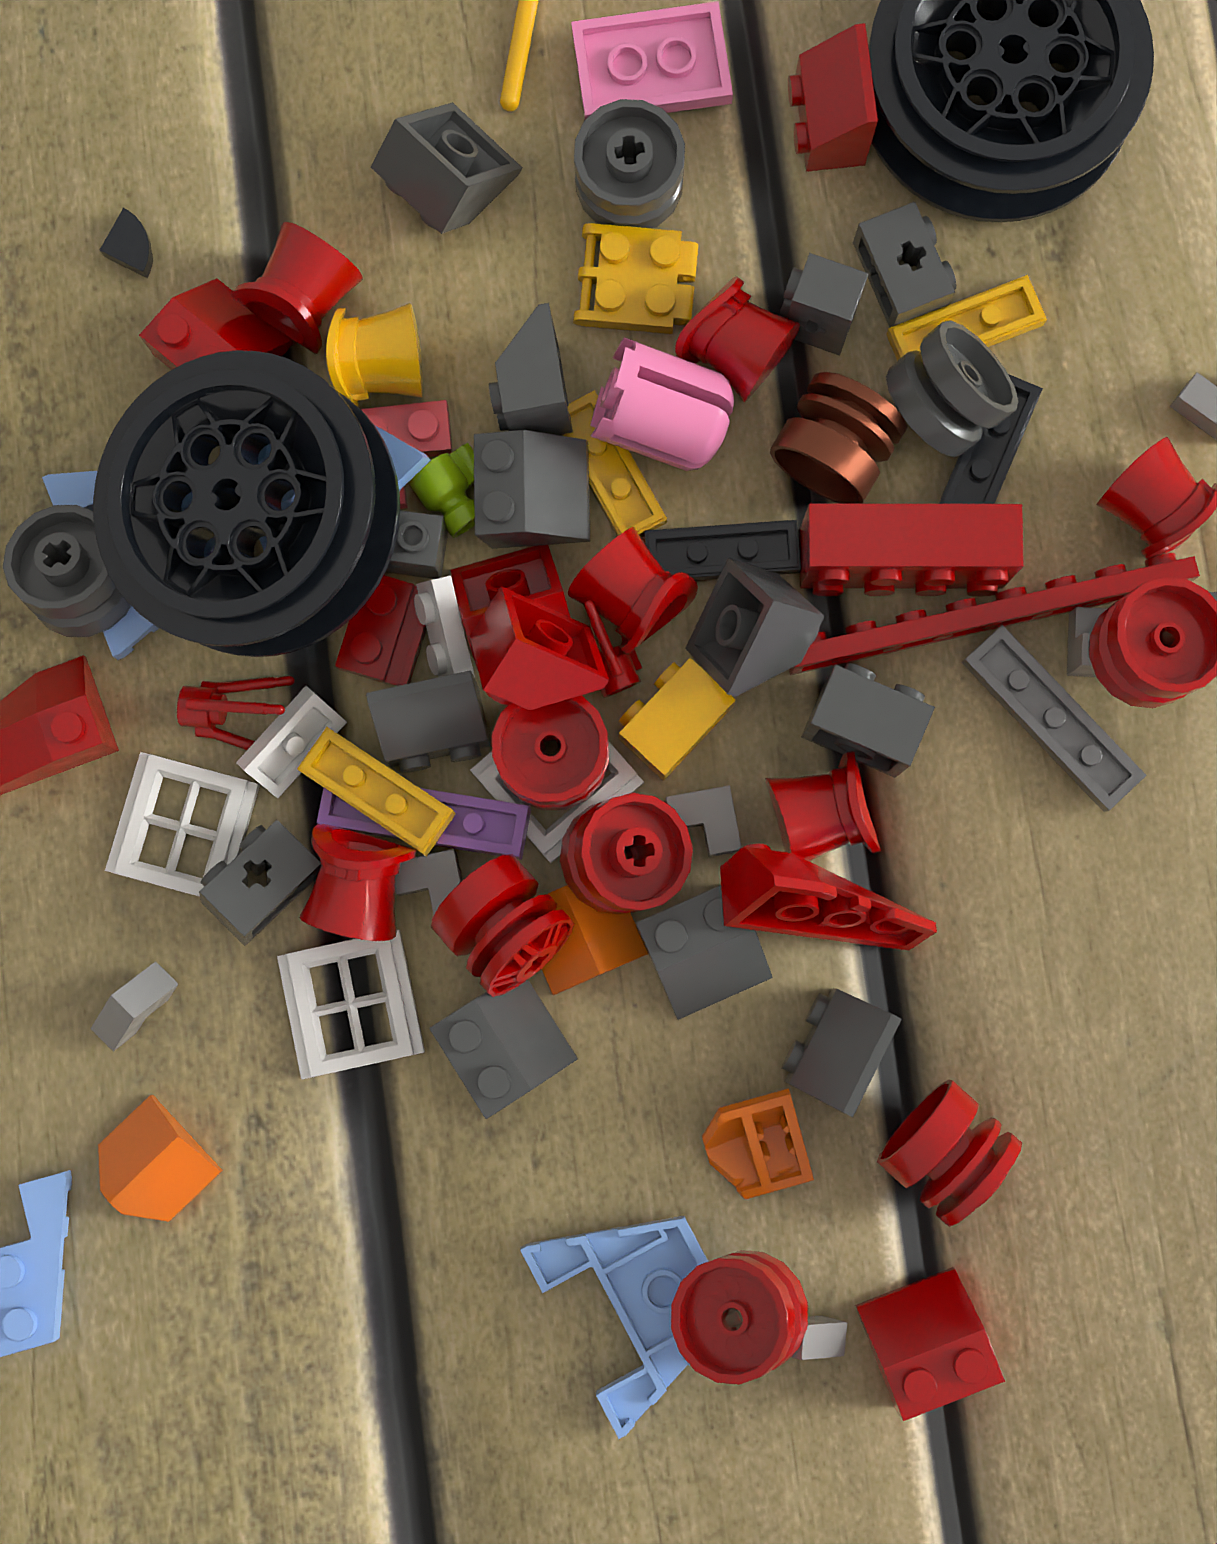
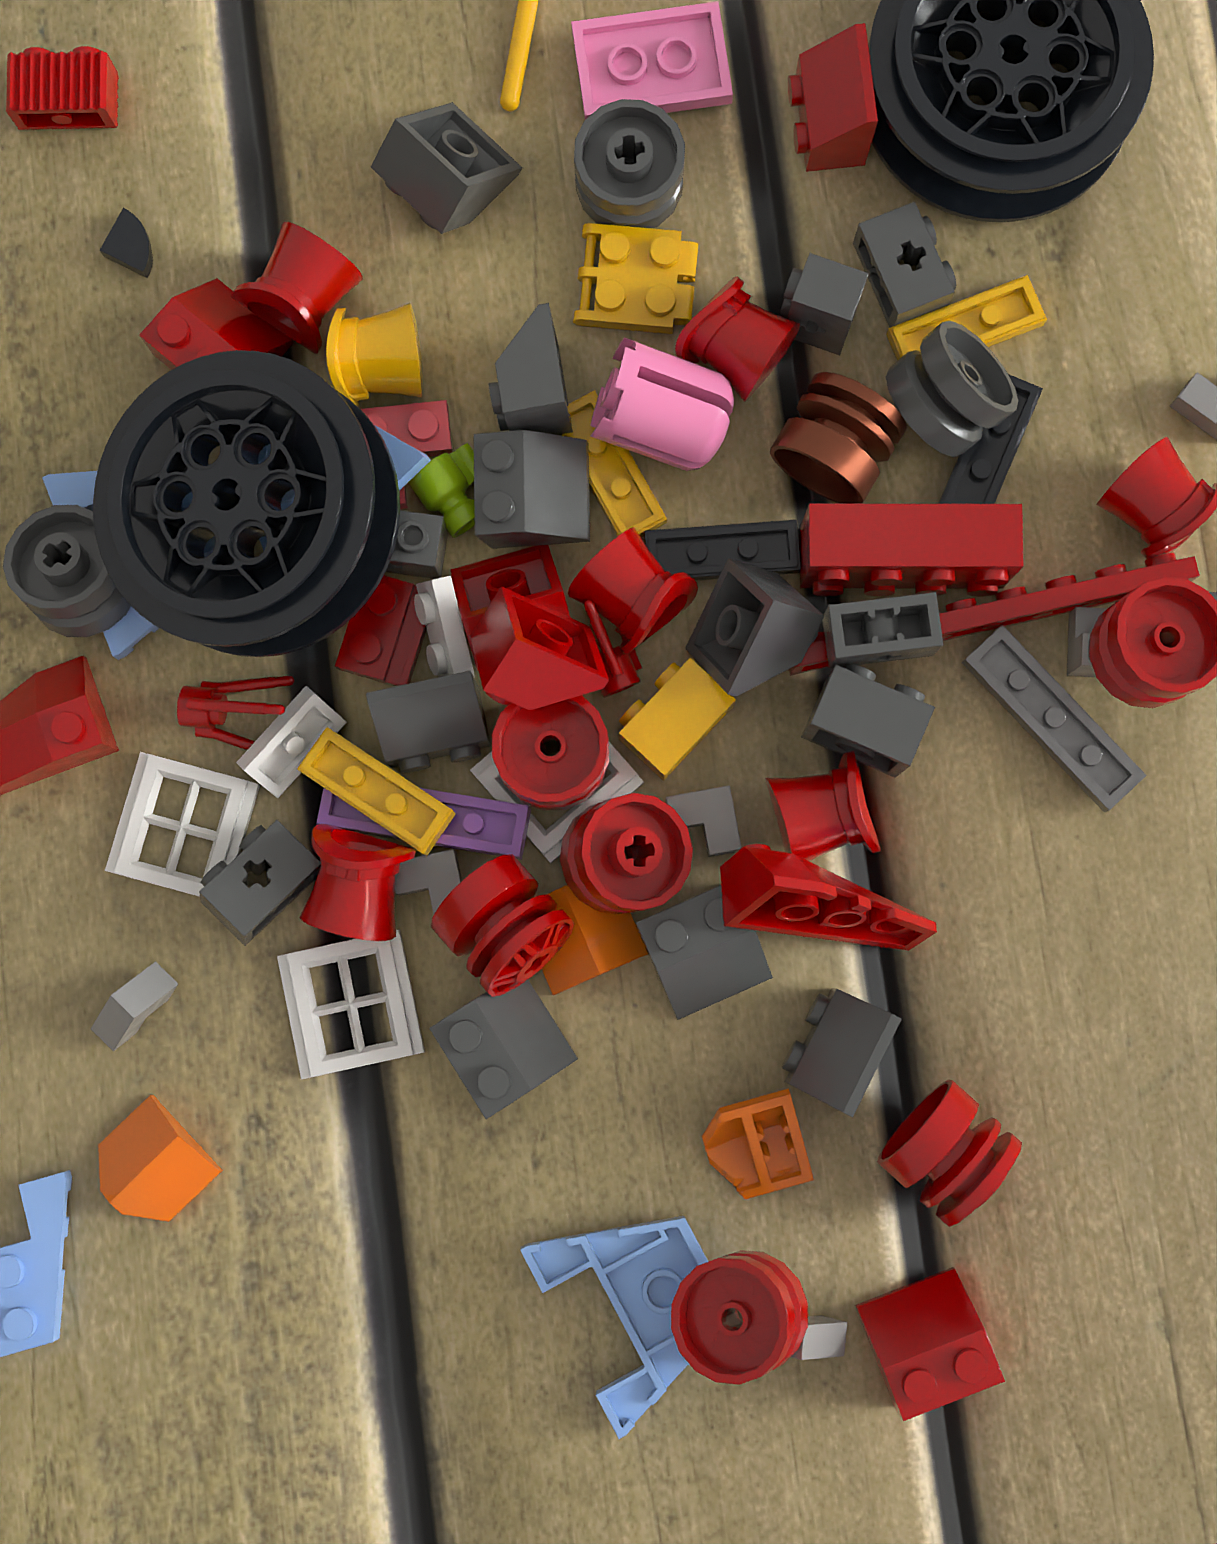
(62, 89): none -> red brick
(882, 630): none -> dark grey brick

